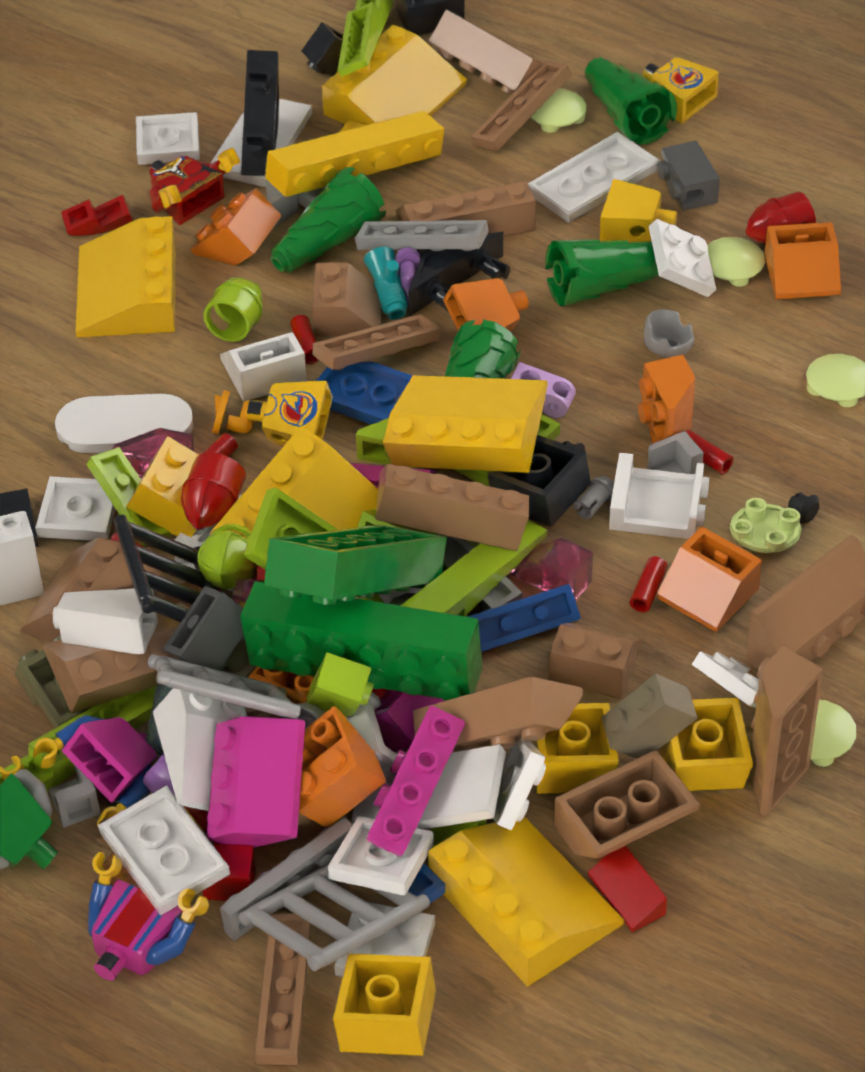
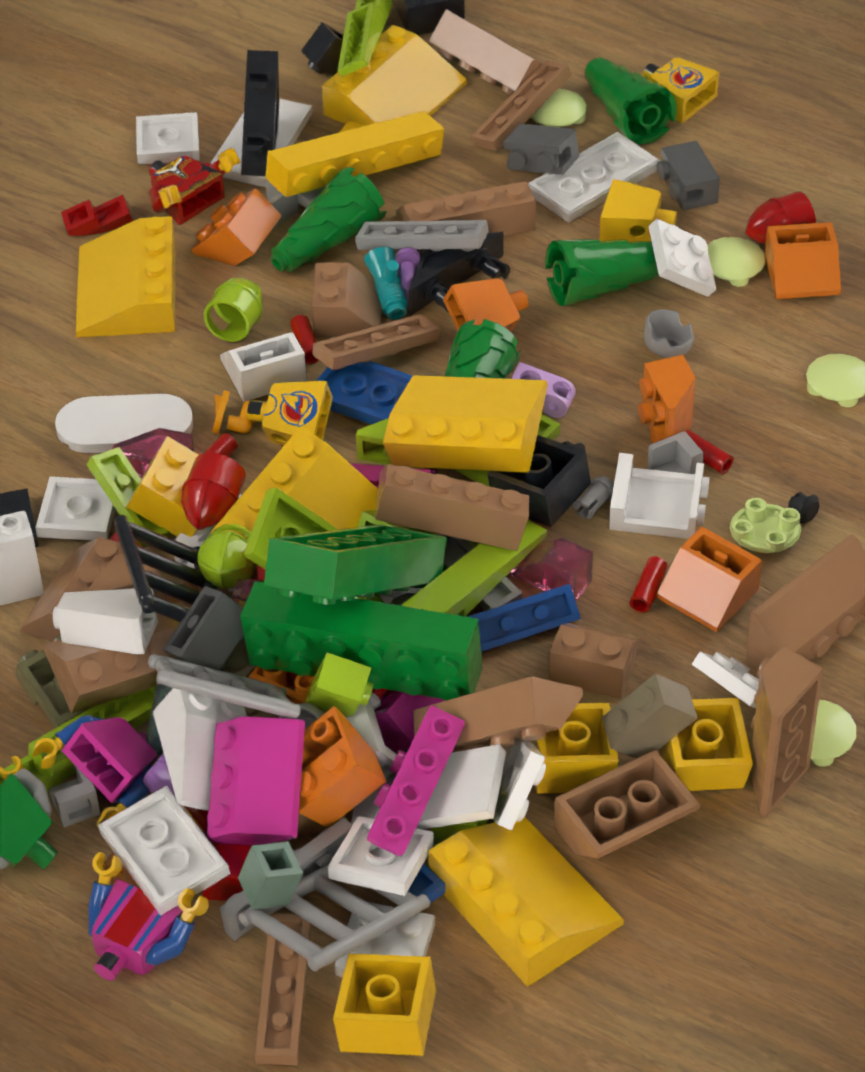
(270, 875): none -> sand green brick
(541, 149): none -> dark grey brick
(629, 888): red slope -> none

